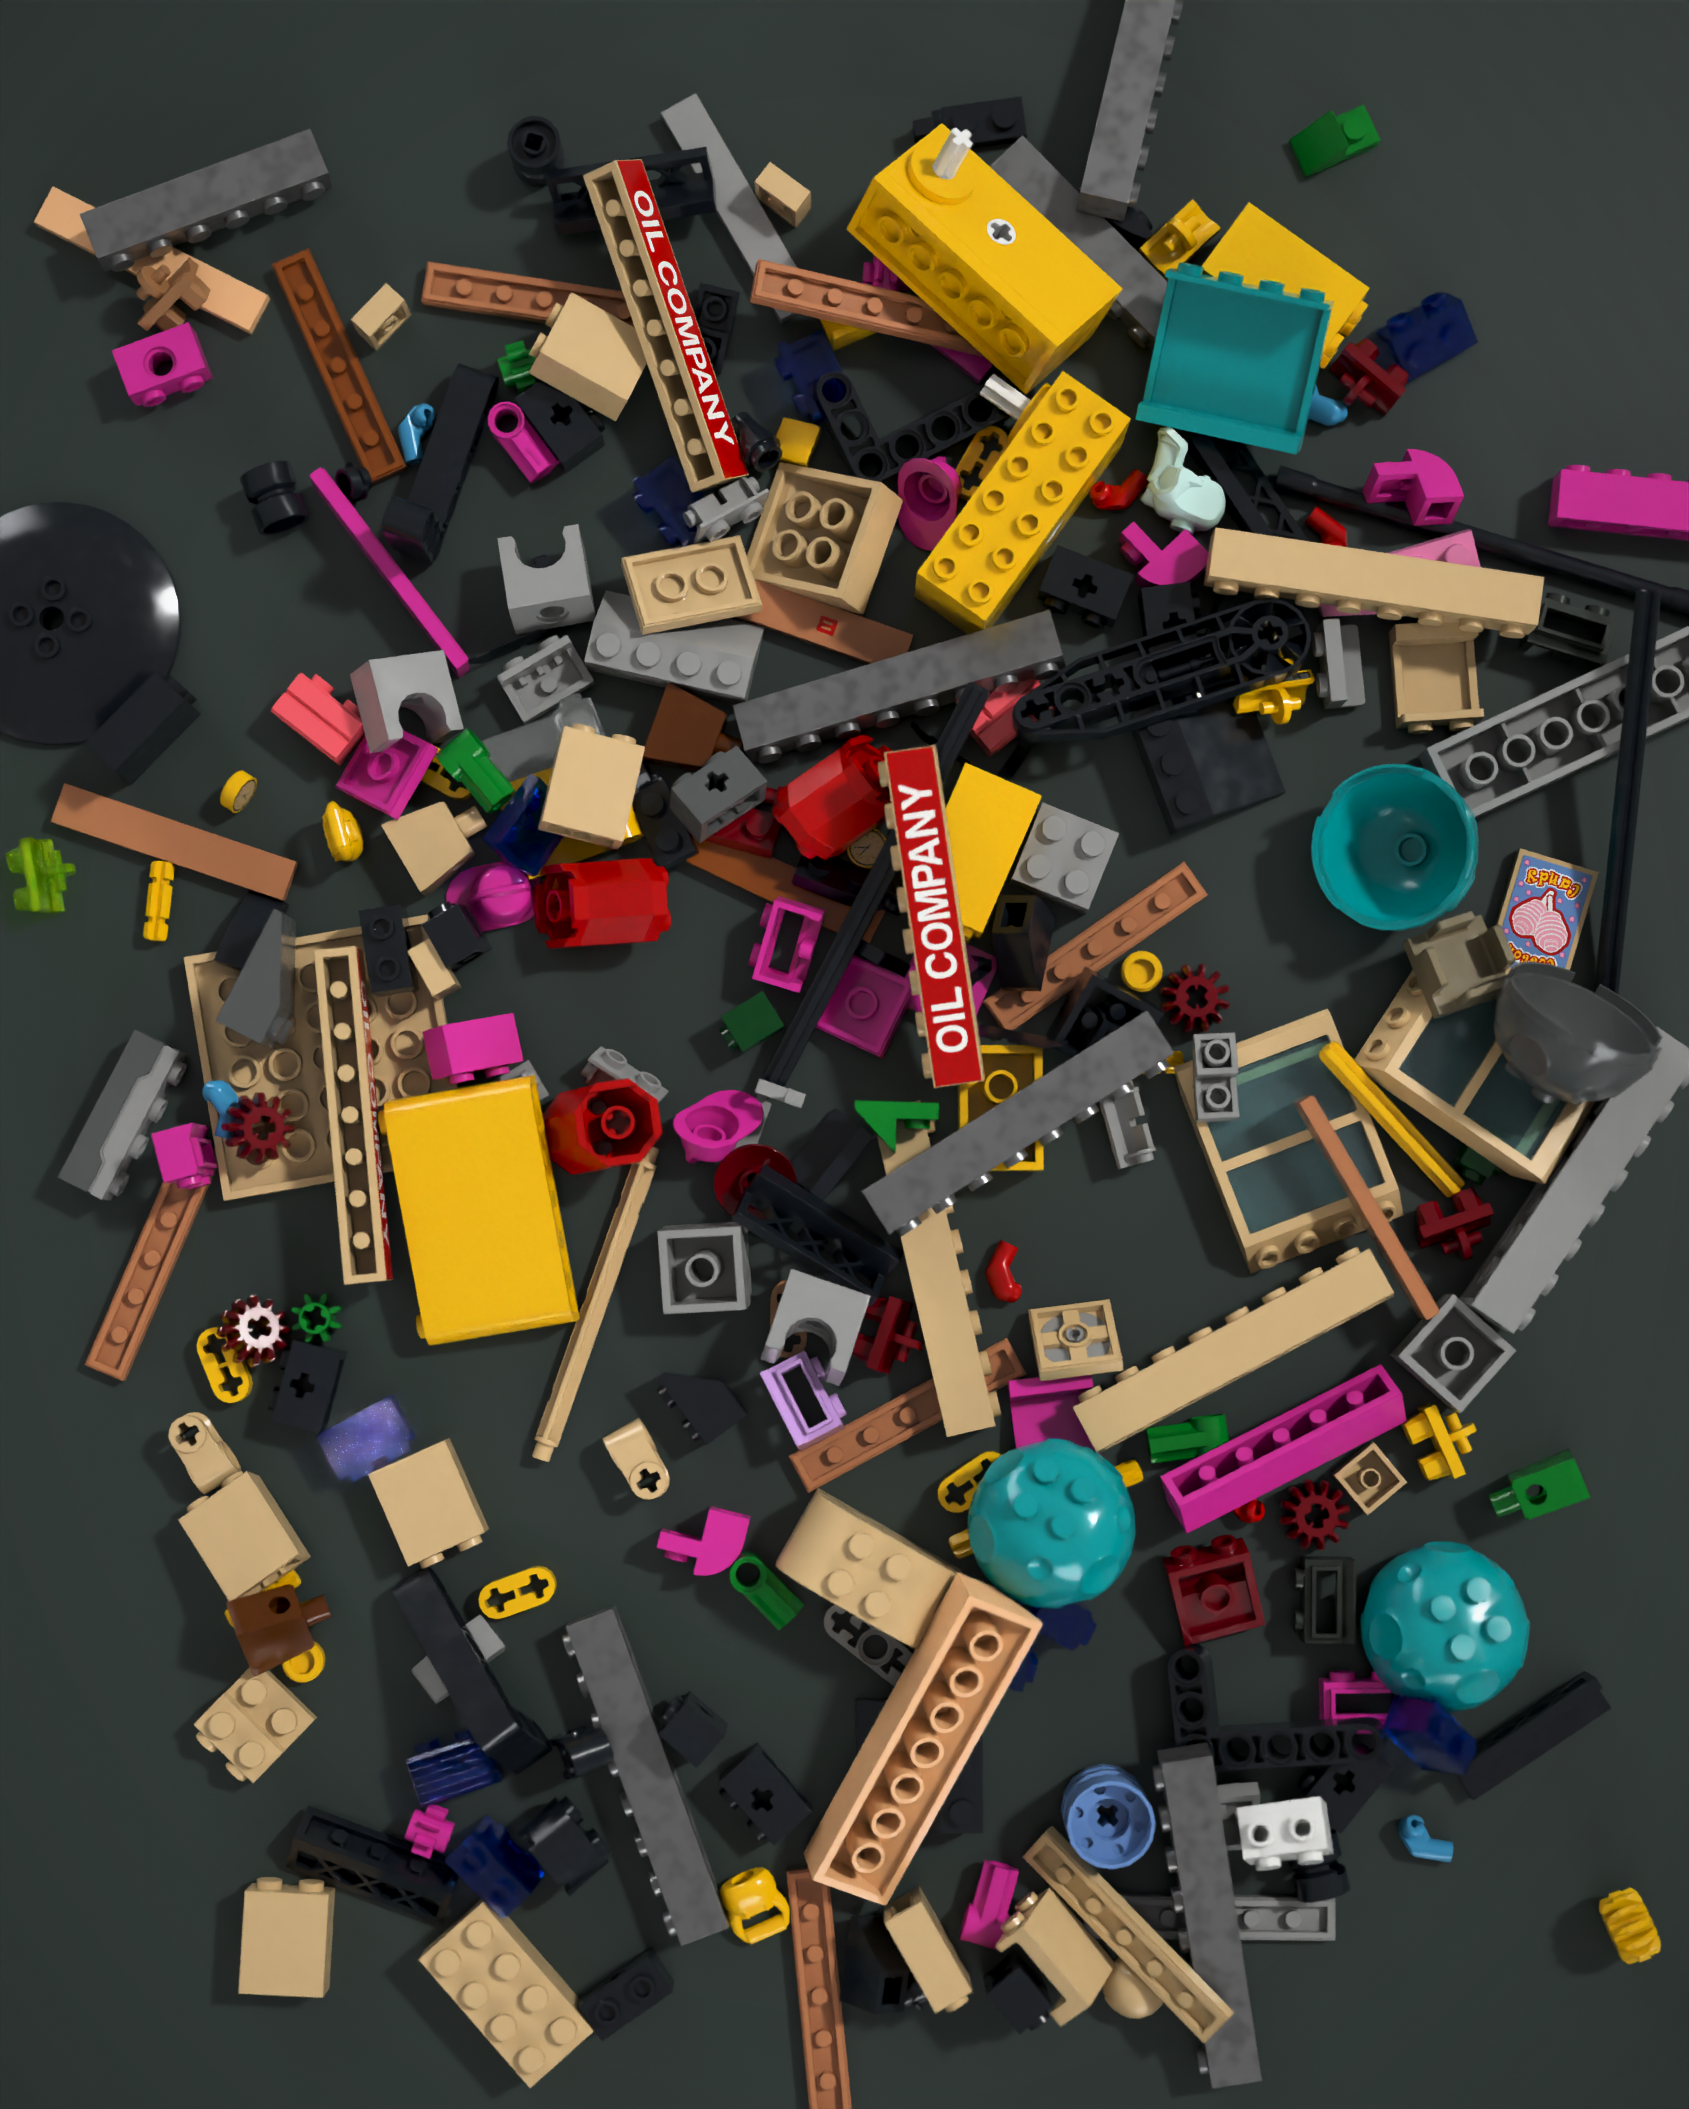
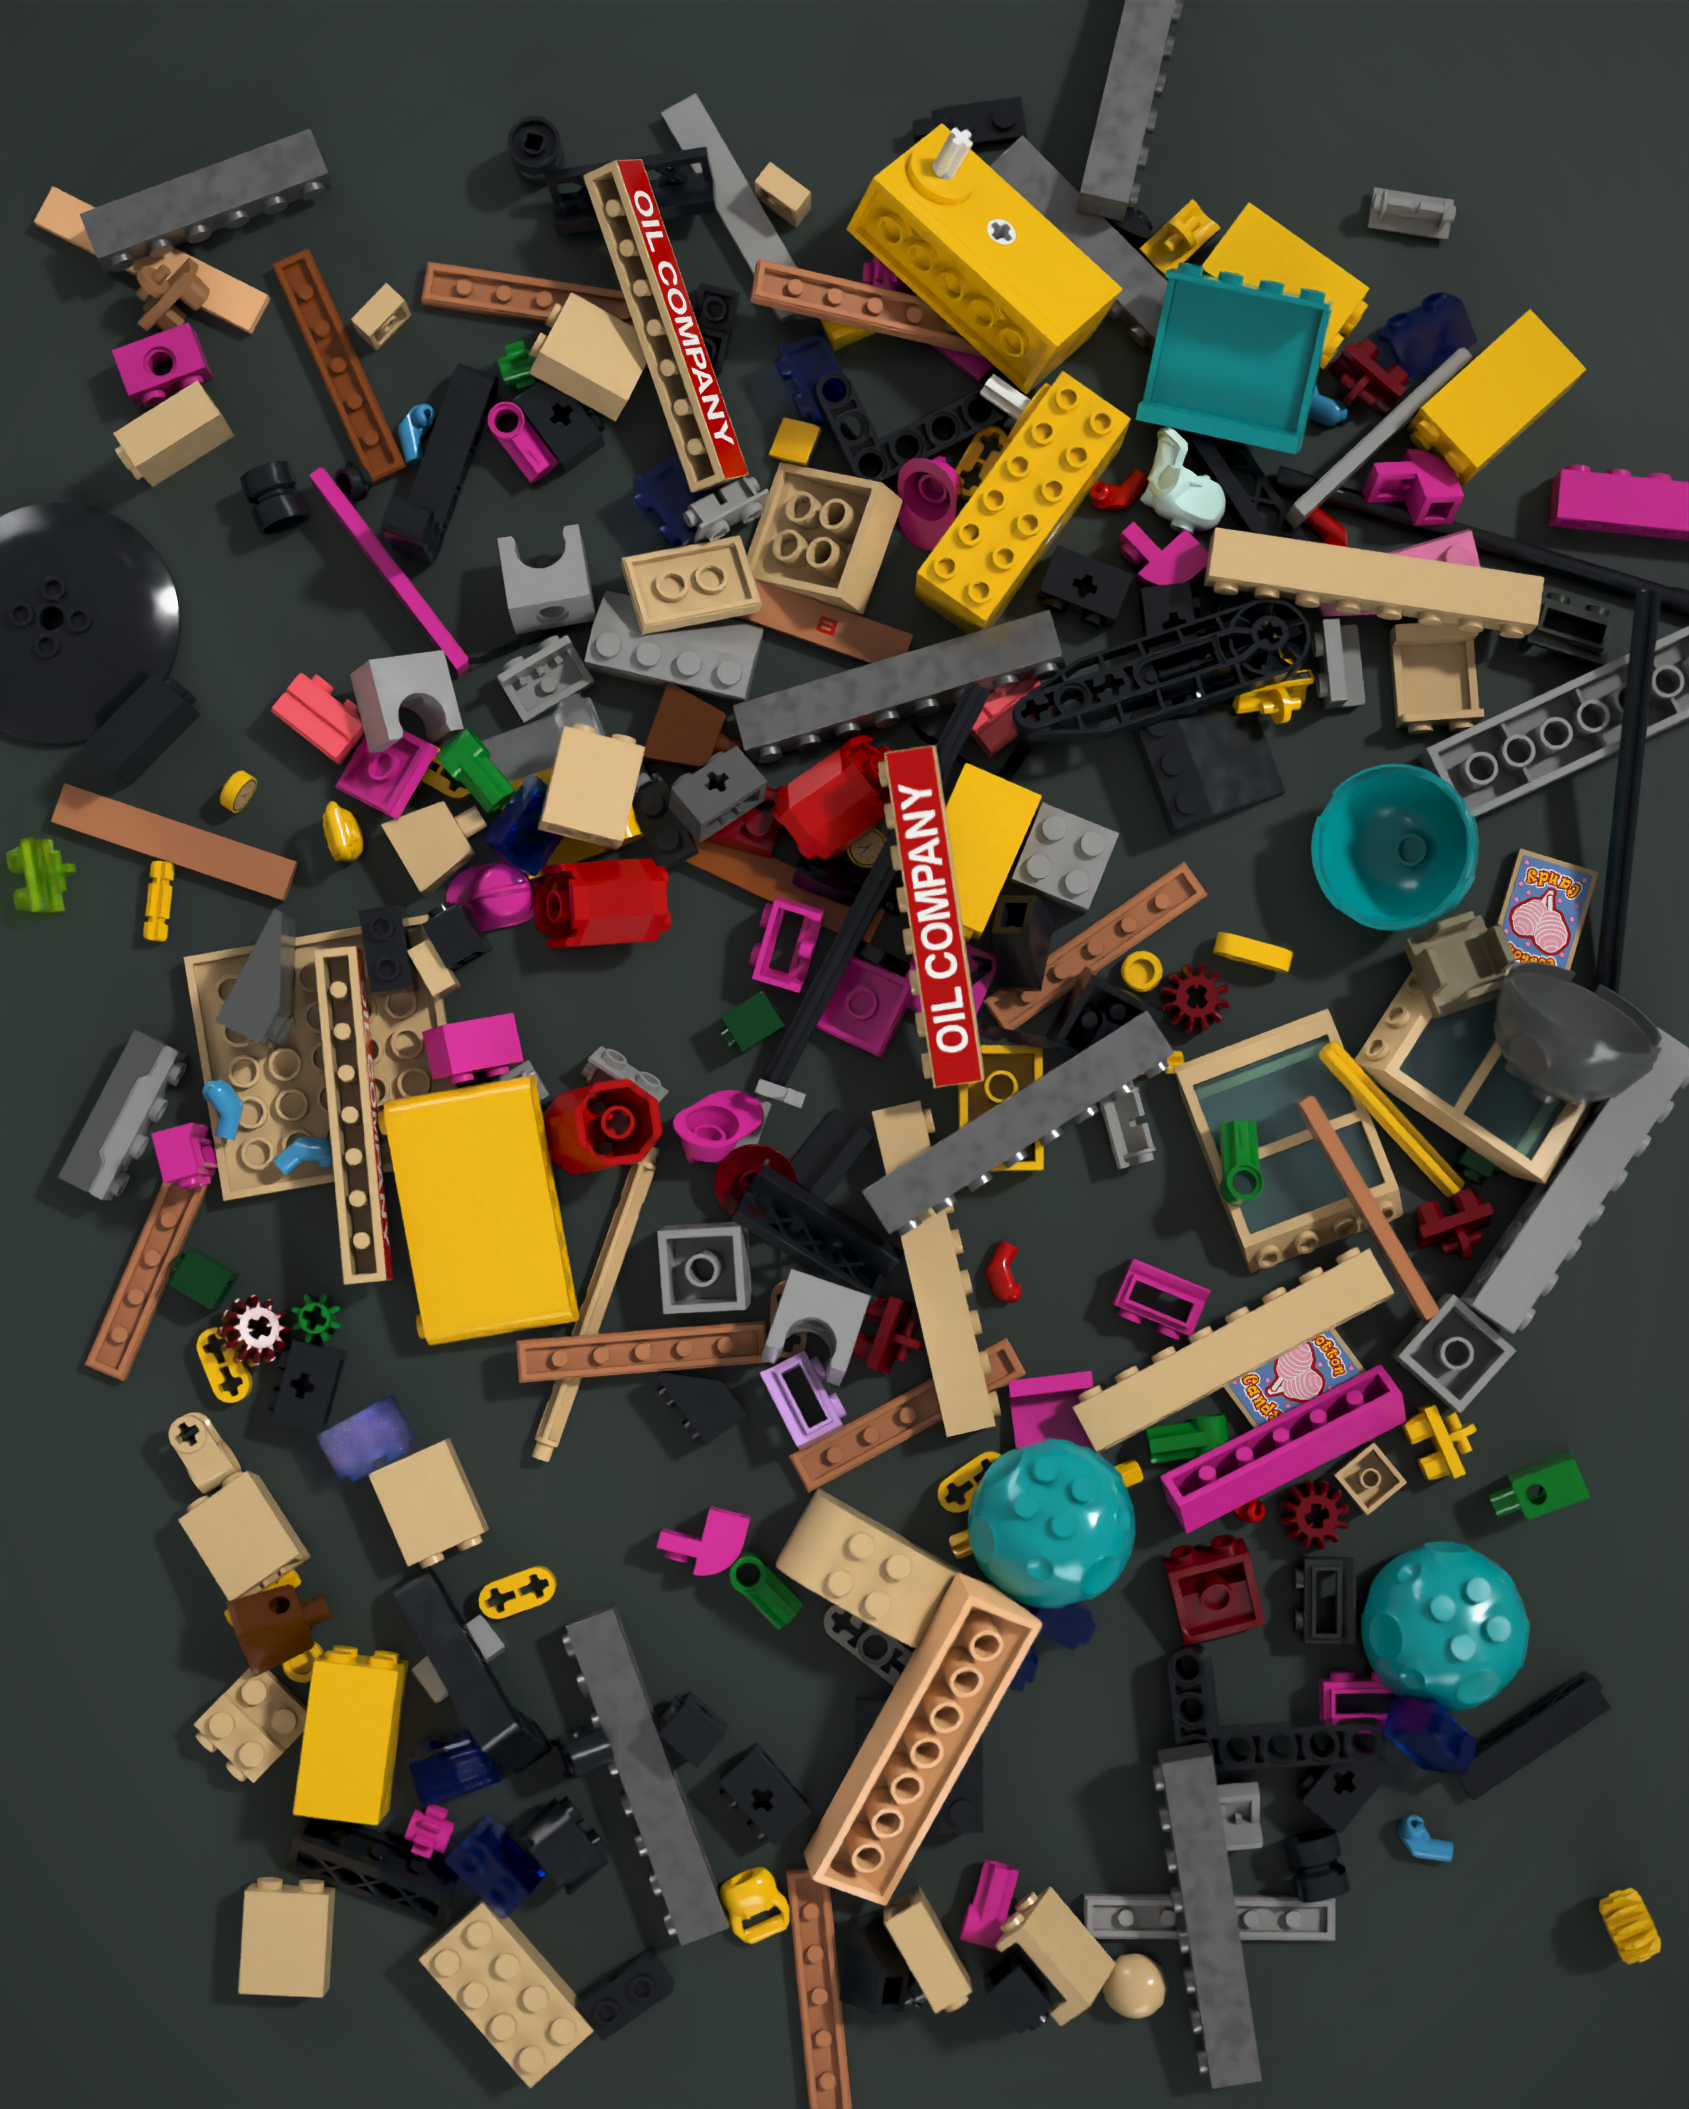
(172, 435): none -> tan brick
(202, 1278): none -> dark green brick
(246, 929): black slope -> none
(253, 1112): dark red gear -> none
(305, 1149): none -> dark azure arm
(351, 1735): none -> yellow brick
(633, 1453): tan piece -> none
(640, 1351): none -> nougat tile
(757, 445): black cone -> none
(883, 1117): green slope -> none
(1075, 1340): tan piece -> none
(1106, 1839): medium blue wheel -> none
(1128, 1934): tan tile -> none
(1165, 1282): none -> dark pink window
(1215, 1077): light grey slope -> none
(1241, 1158): none -> green piece
(1253, 952): none -> yellow beam
(1285, 1832): white brick -> none
(1294, 1378): none -> tile
(1334, 140): green slope -> none
(1377, 438): none -> light grey tile
(1411, 213): none -> light grey hinge
(1496, 397): none -> yellow brick

